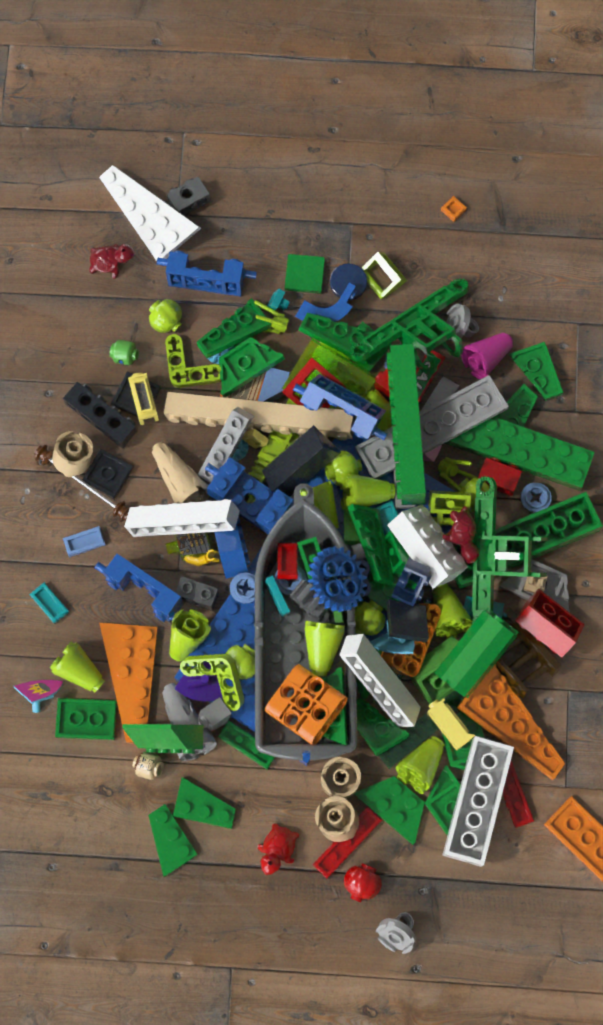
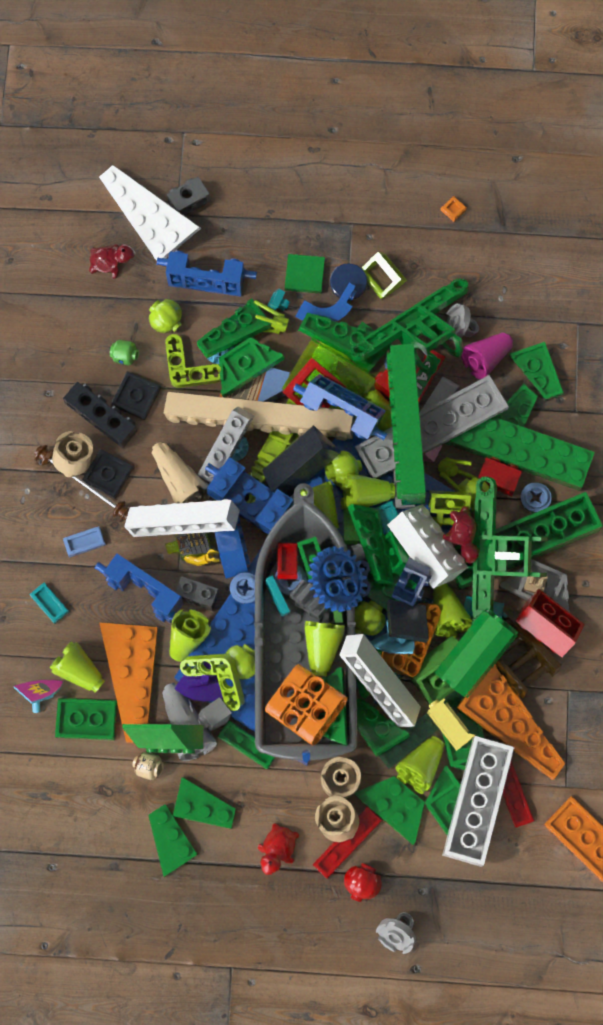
(143, 397): light yellow window -> none
(255, 439): light yellow tile -> none

